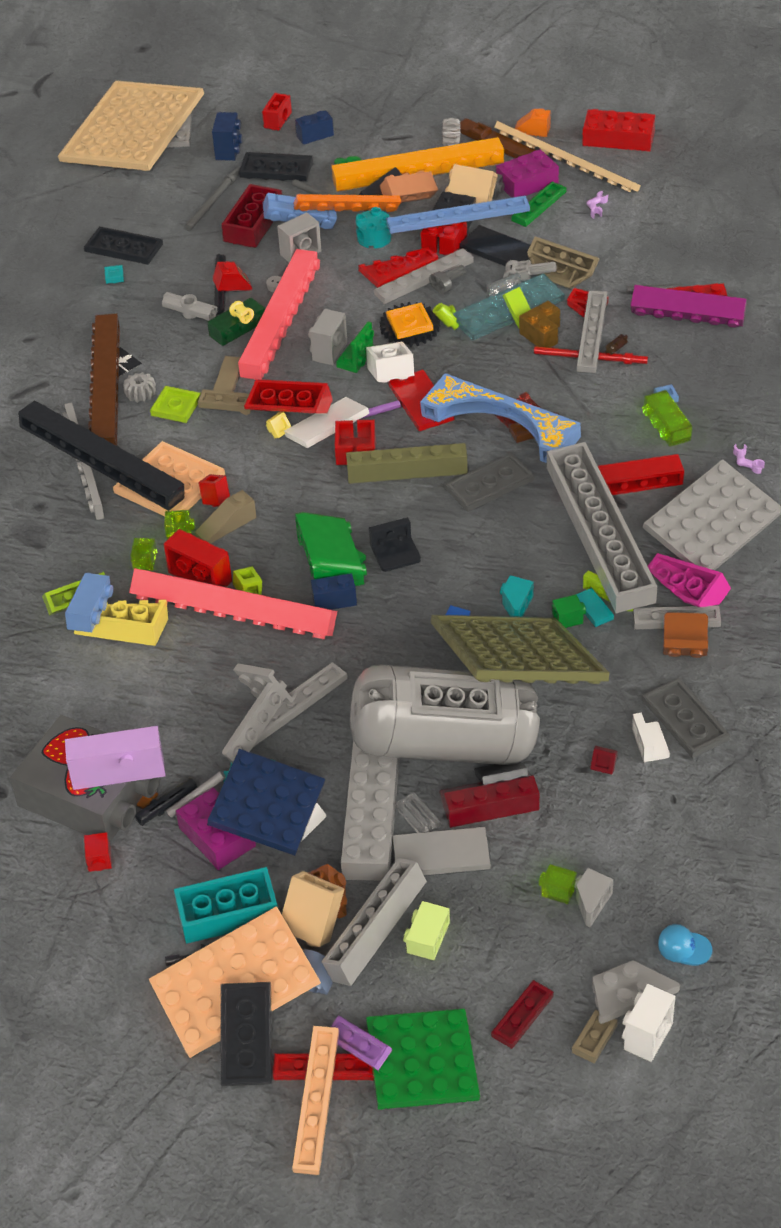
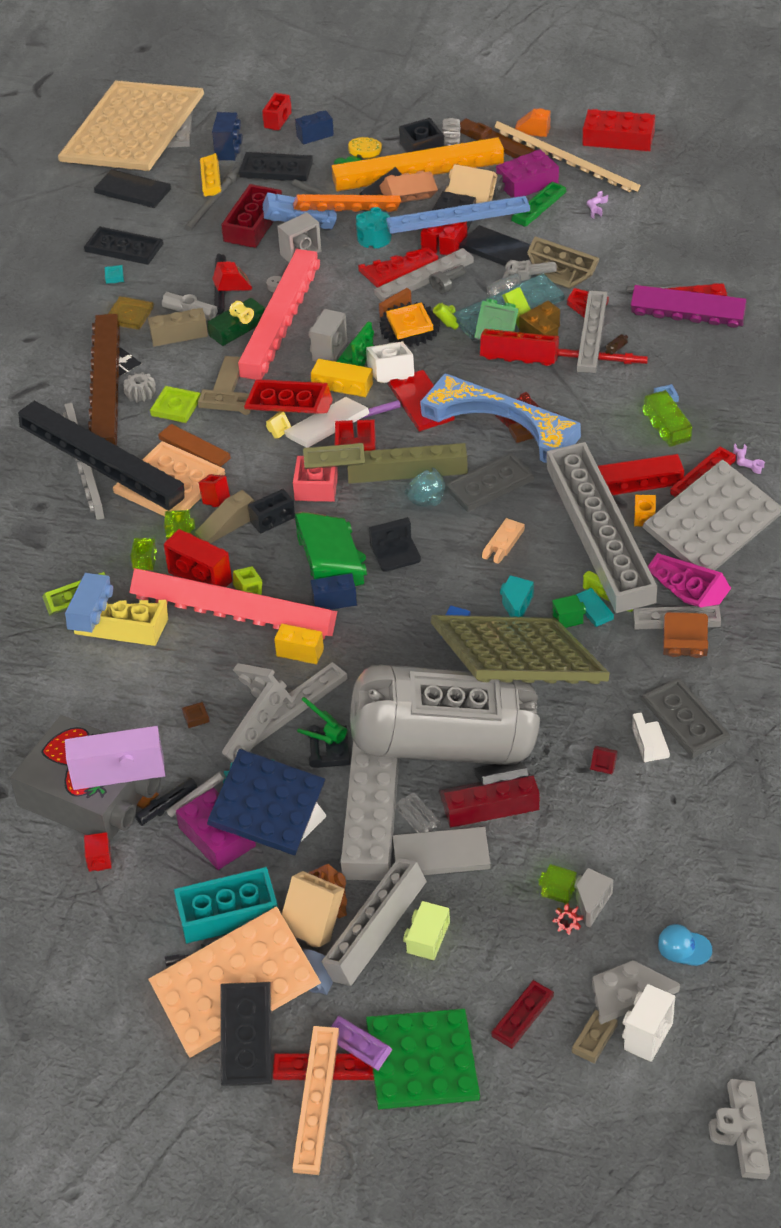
(131, 312): none -> clear yellow tile
(132, 188): none -> black tile
(178, 327): none -> dark tan brick
(192, 444): none -> dark orange tile
(195, 715): none -> reddish brown tile
(210, 175): none -> yellow plate
(271, 511): none -> black brick
(299, 643): none -> yellow brick
(314, 484): none -> coral brick
(333, 730): none -> green plant
(334, 456): none -> olive panel
(336, 753): none -> black plate
(343, 377): none -> yellow brick
(365, 146): none -> yellow tile
(401, 297): none -> dark orange tile
(420, 135): none -> black brick
(426, 489): none -> clear light blue cylinder
(496, 317): none -> plate
(503, 540): none -> light nougat hinge
(519, 346): none -> red brick
(572, 913): none -> gear
(644, 508): none -> light orange brick
(714, 458): none -> red plate
(743, 1128): none -> light grey plate

